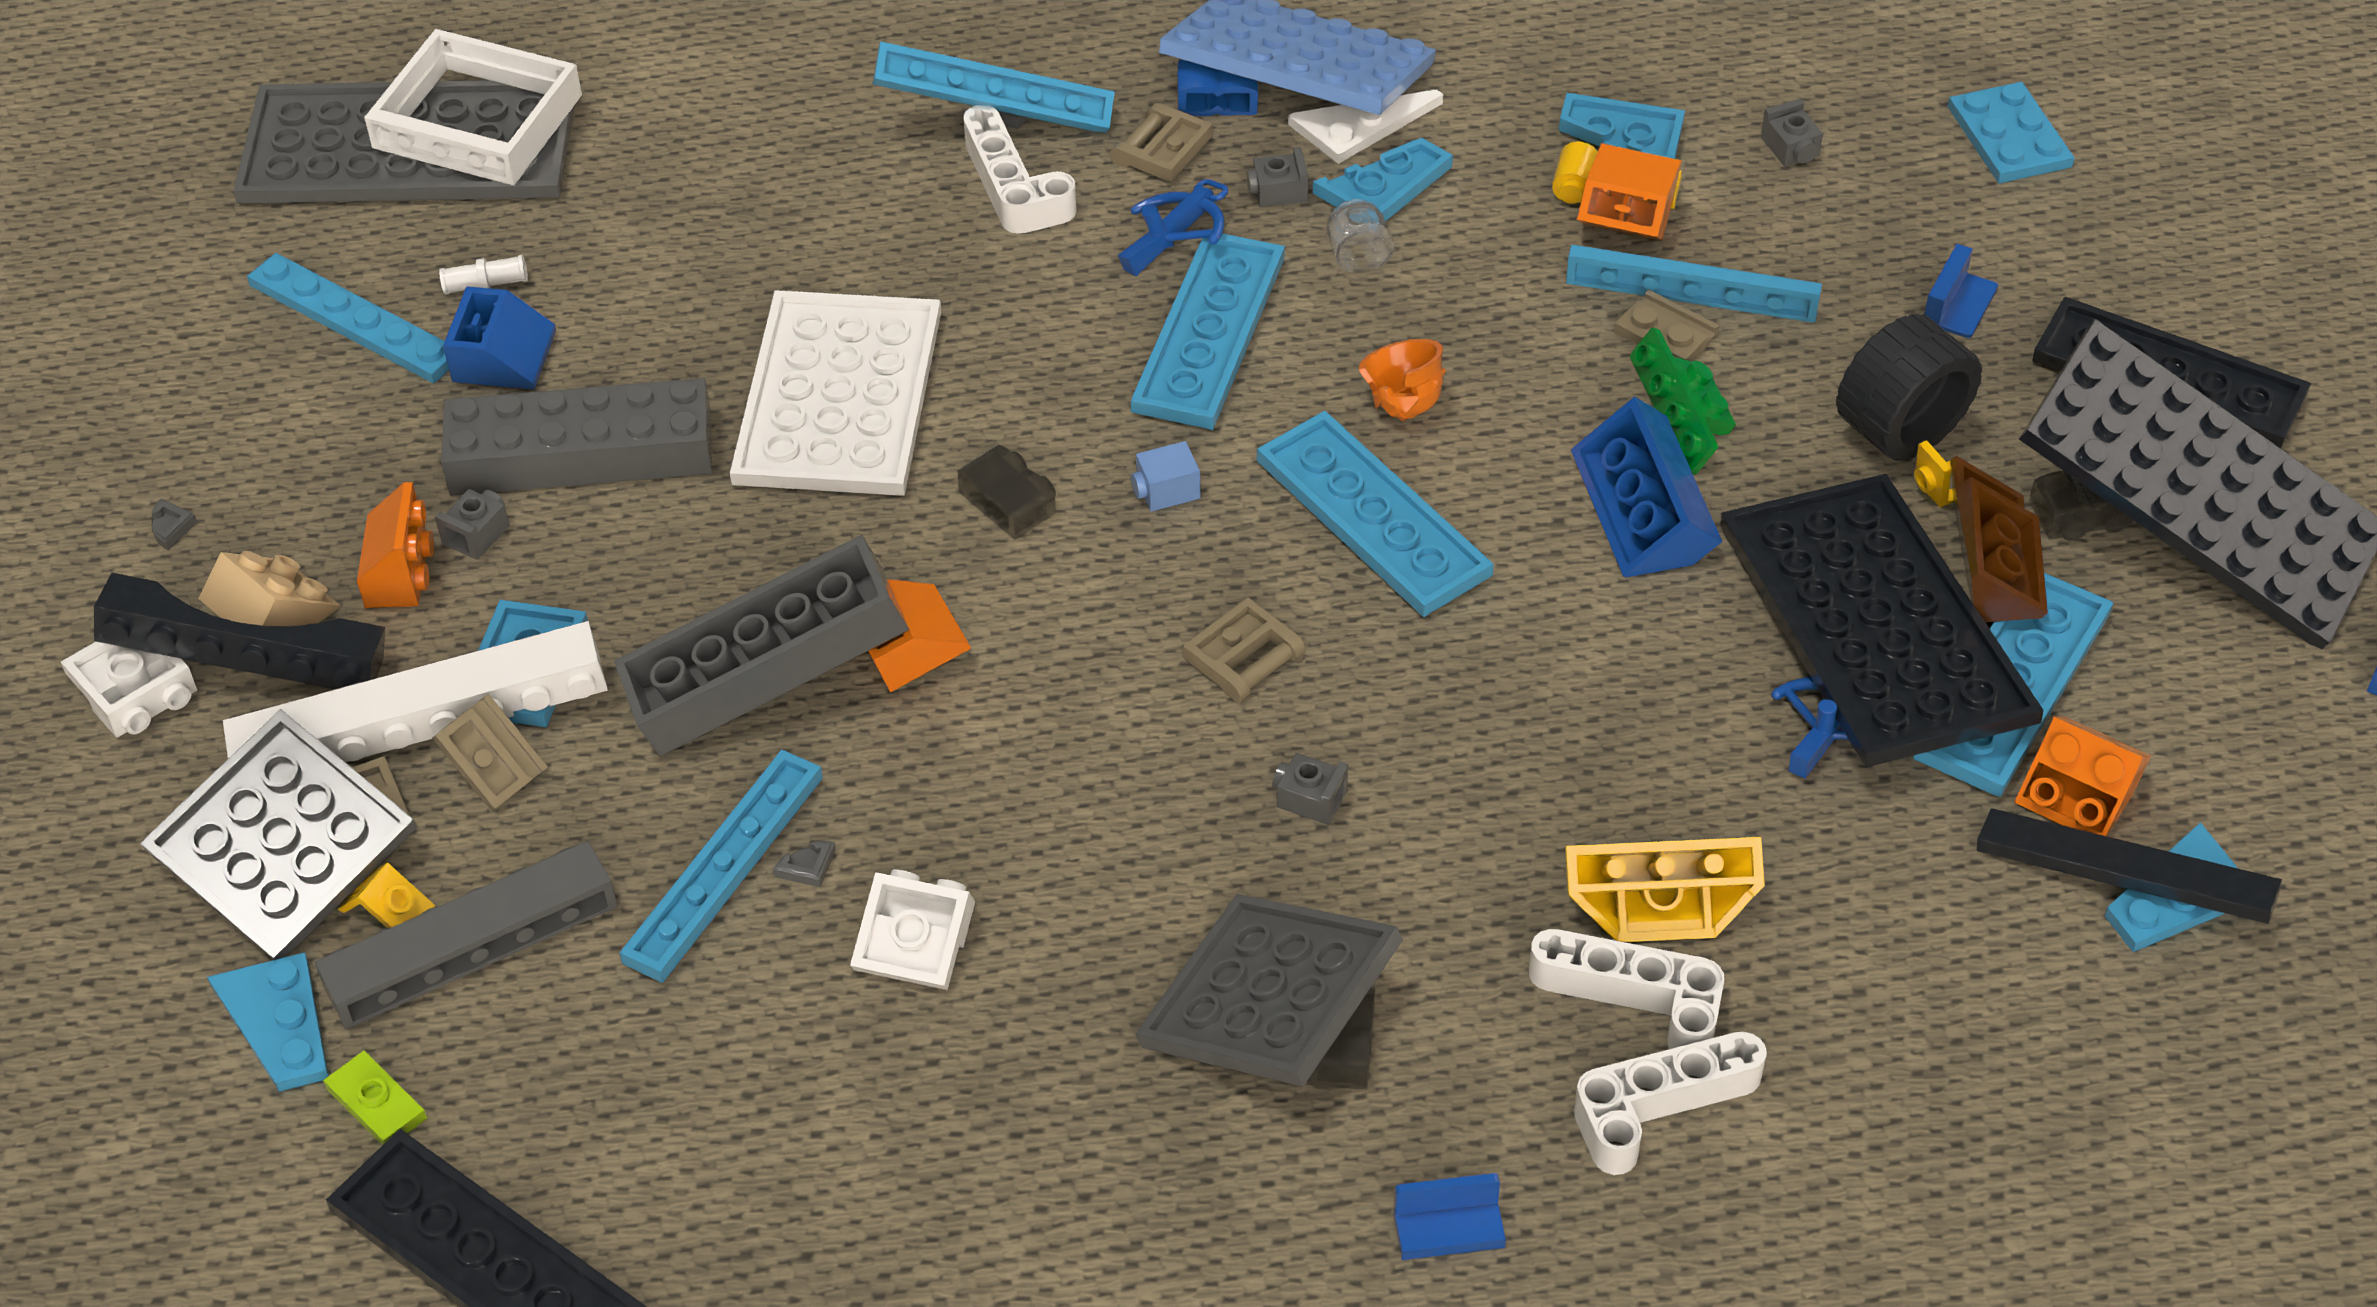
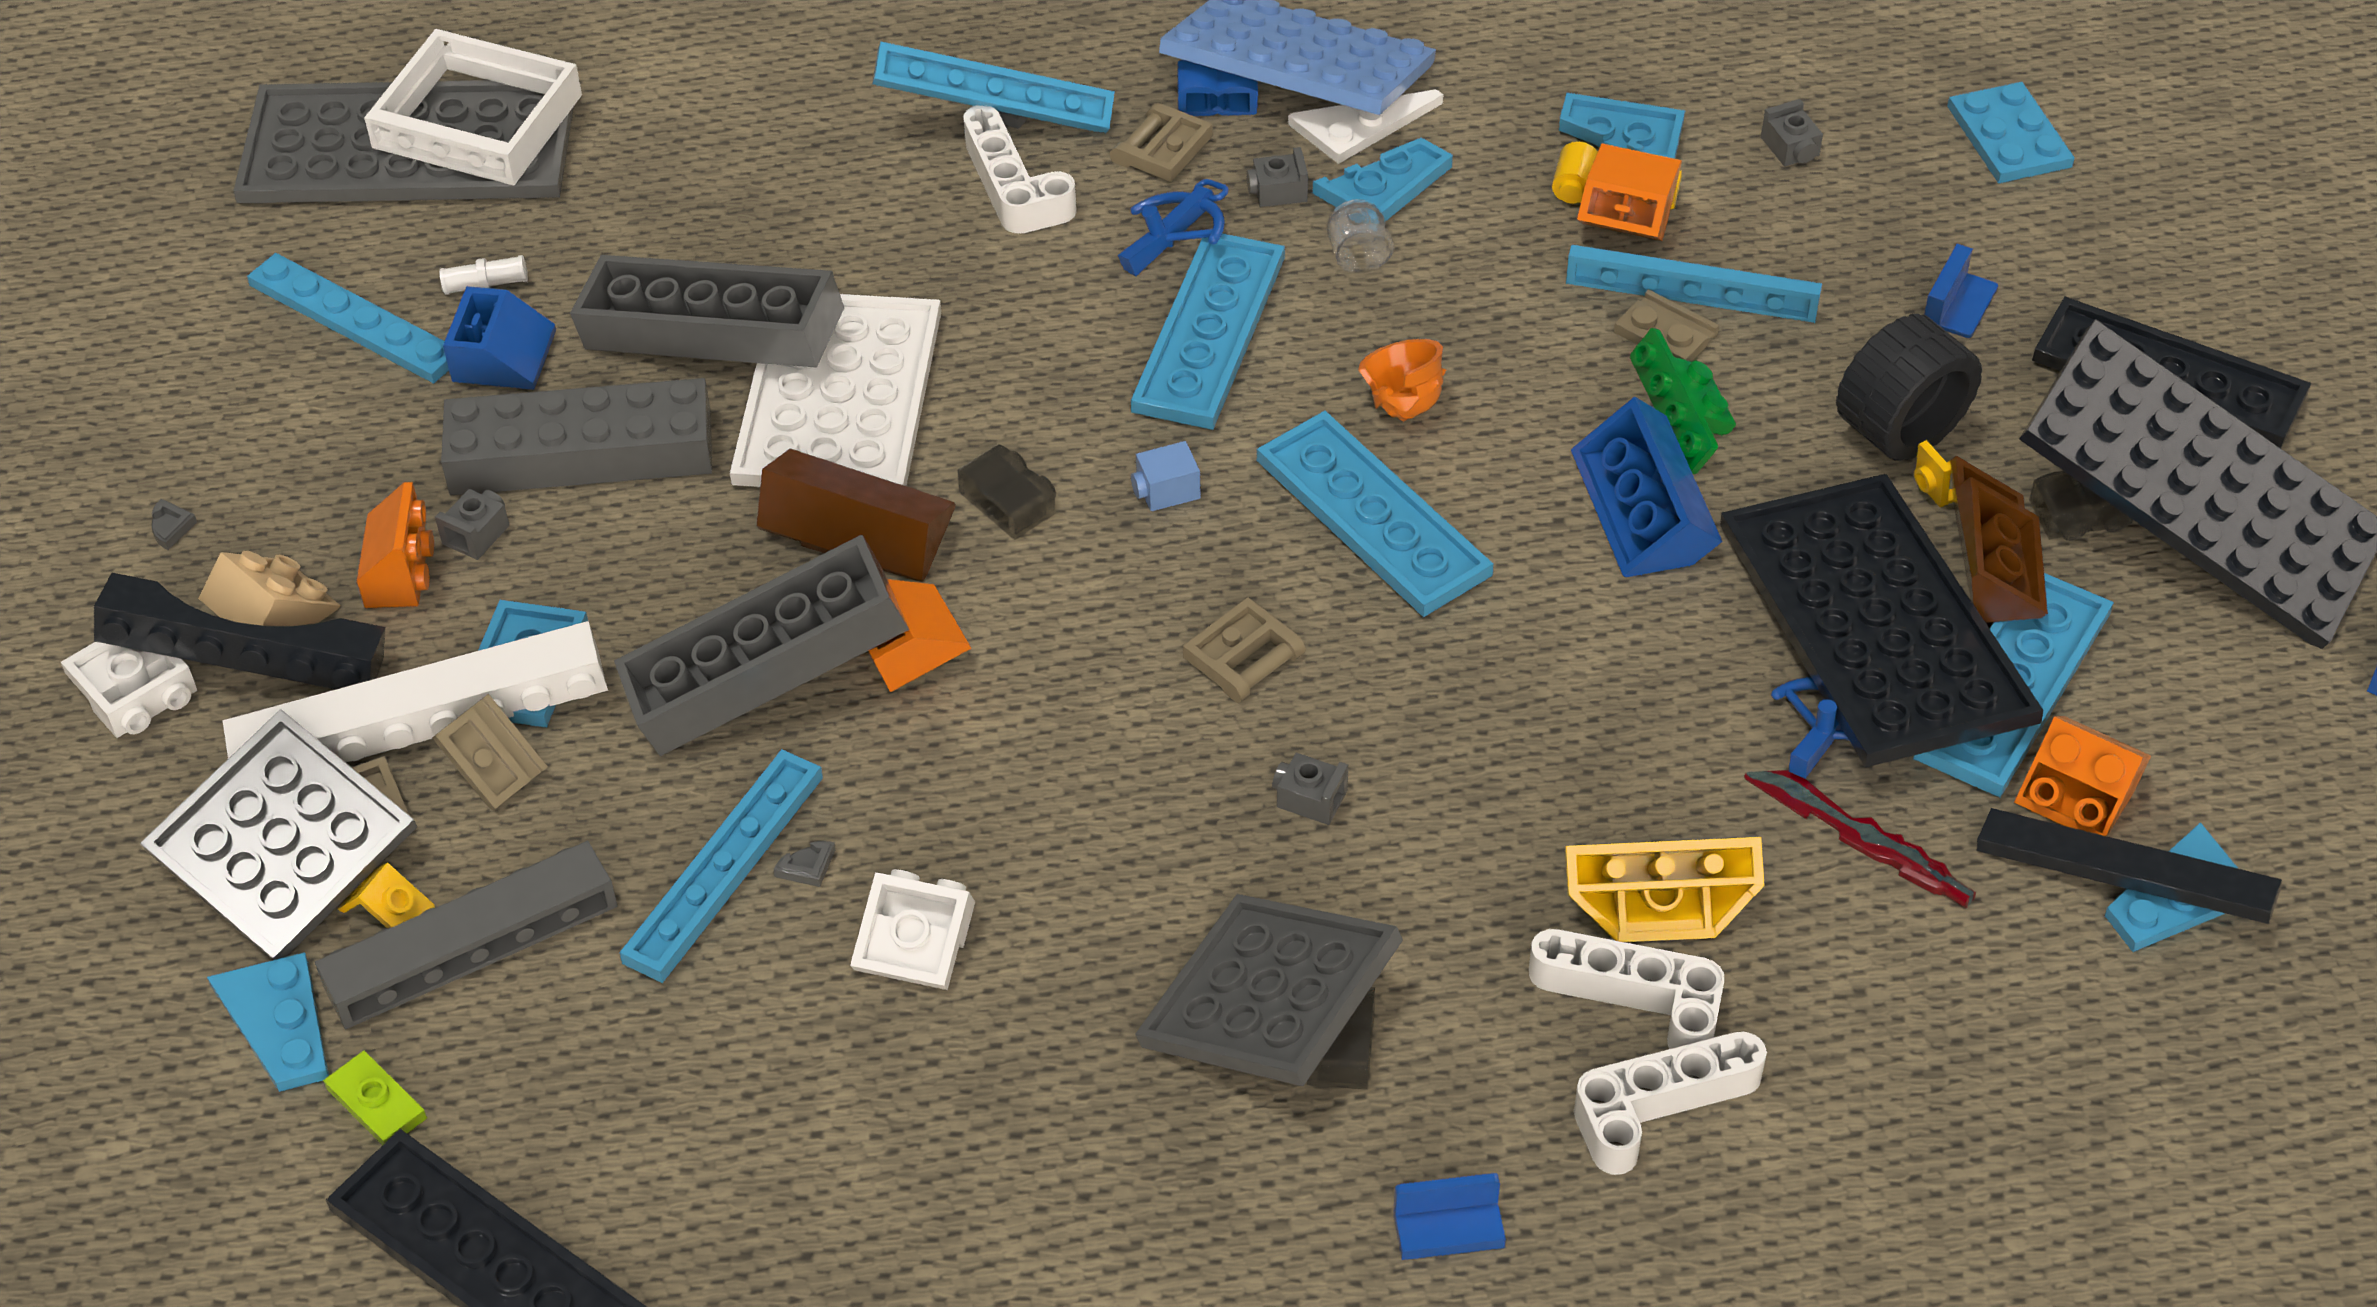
(708, 310): none -> dark grey brick
(833, 504): none -> reddish brown slope
(1863, 834): none -> dark red sword

